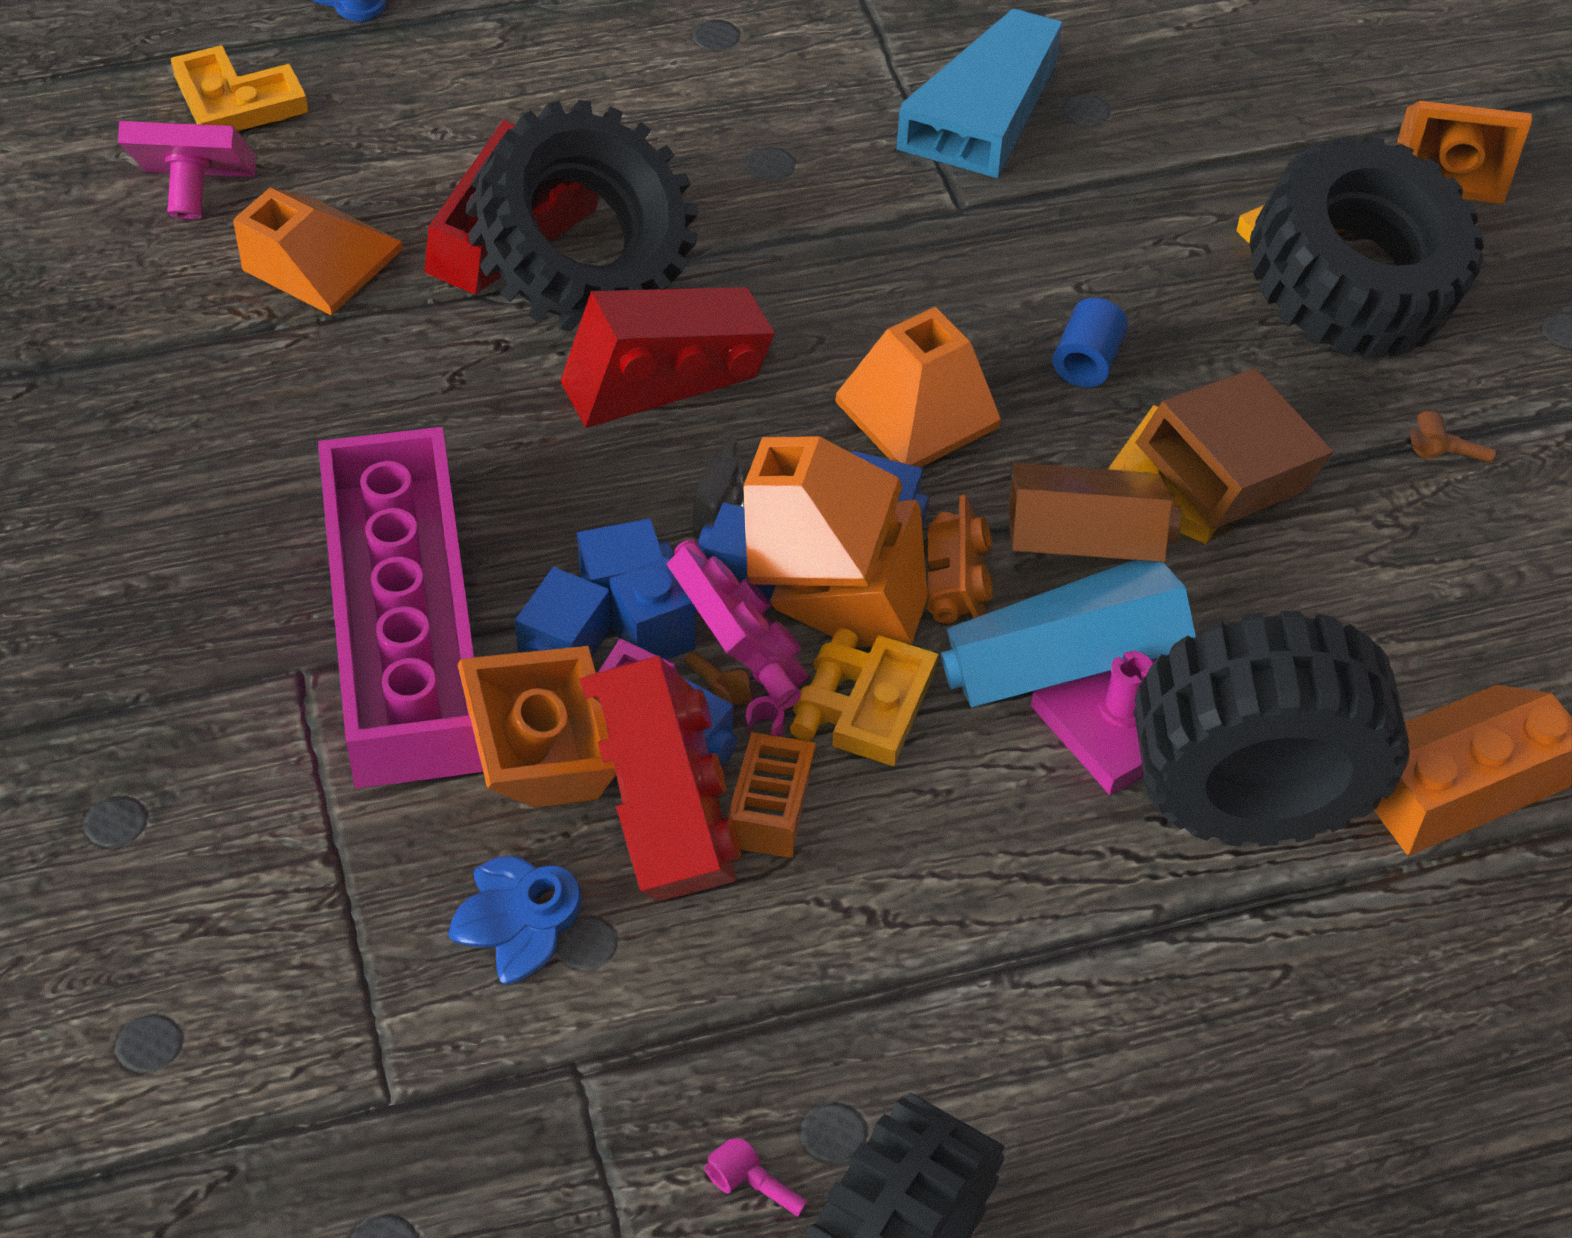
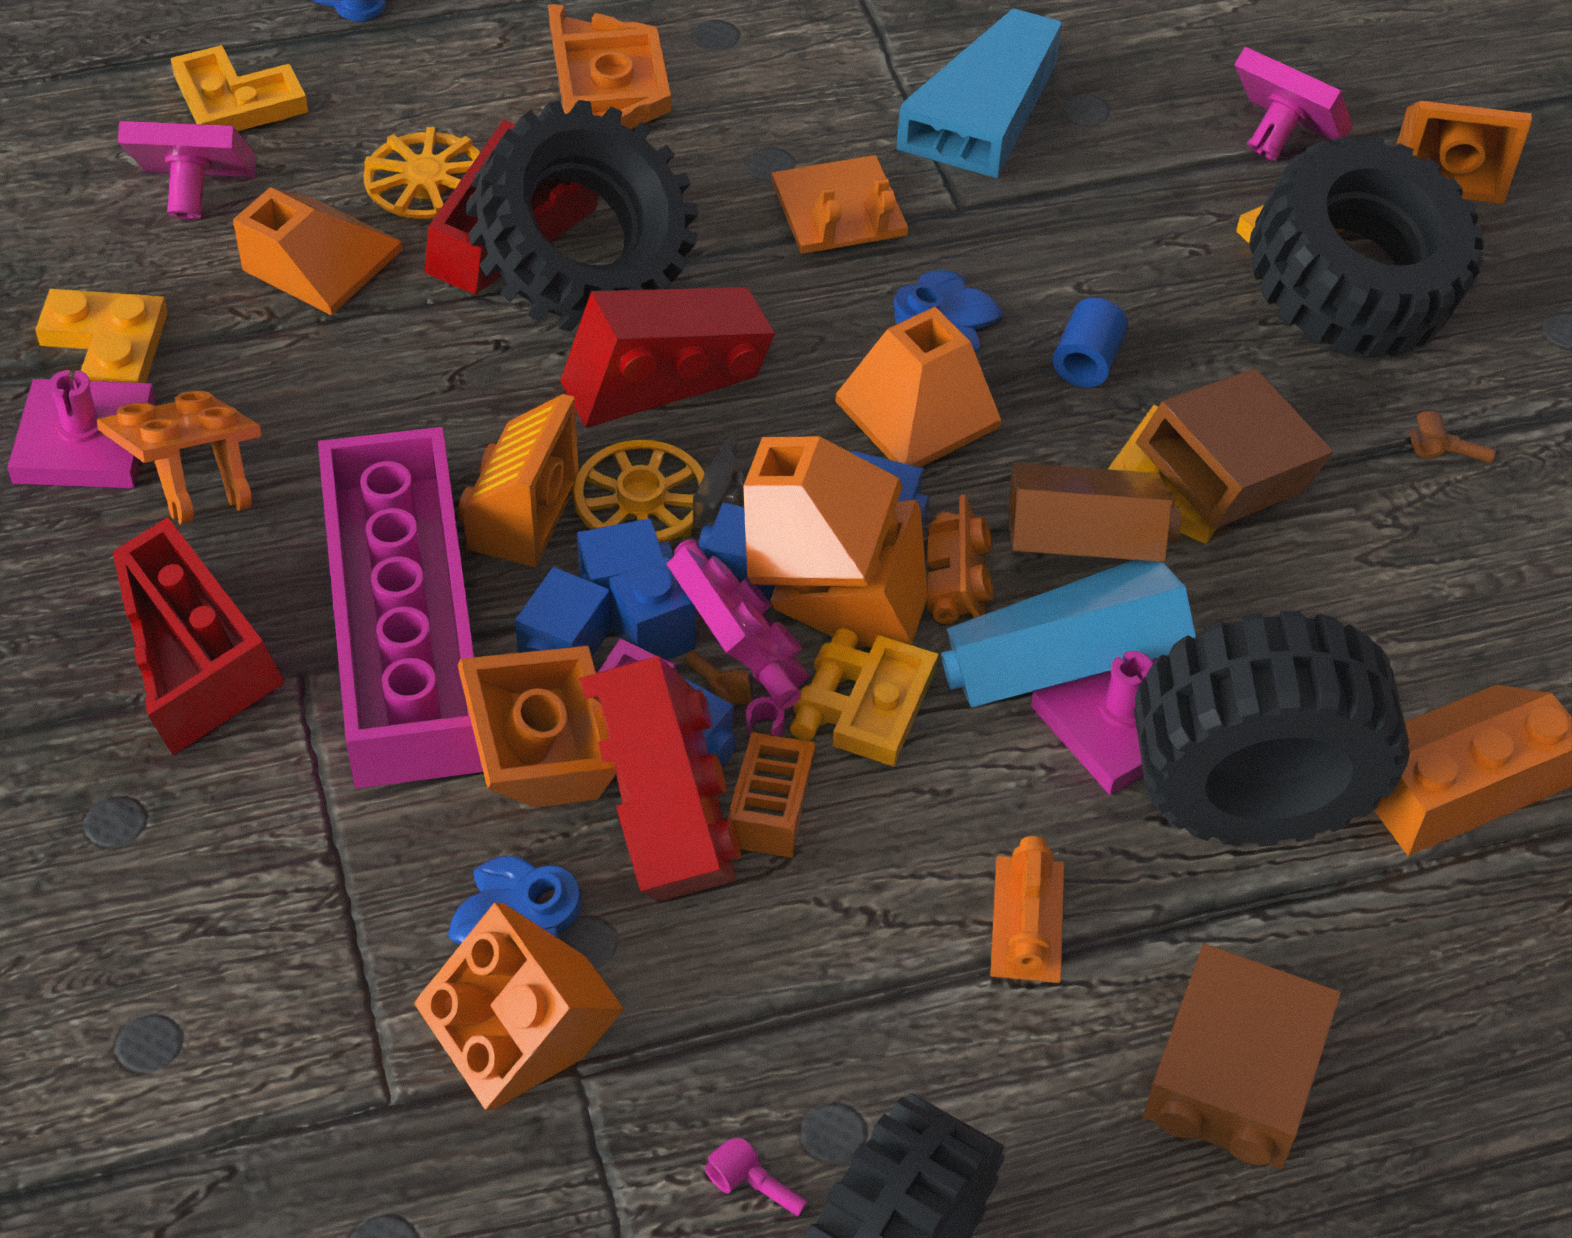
(61, 436): none -> dark pink tile
(114, 327): none -> light orange plate
(189, 637): none -> red wedge
(191, 420): none -> orange plate
(423, 174): none -> light orange wheel
(515, 1006): none -> orange slope
(523, 484): none -> orange slope
(610, 66): none -> orange wing
(639, 488): none -> light orange wheel
(839, 204): none -> orange plate
(947, 291): none -> blue plate
(1028, 914): none -> orange hinge
(1242, 1057): none -> dark orange brick
(1289, 101): none -> dark pink tile

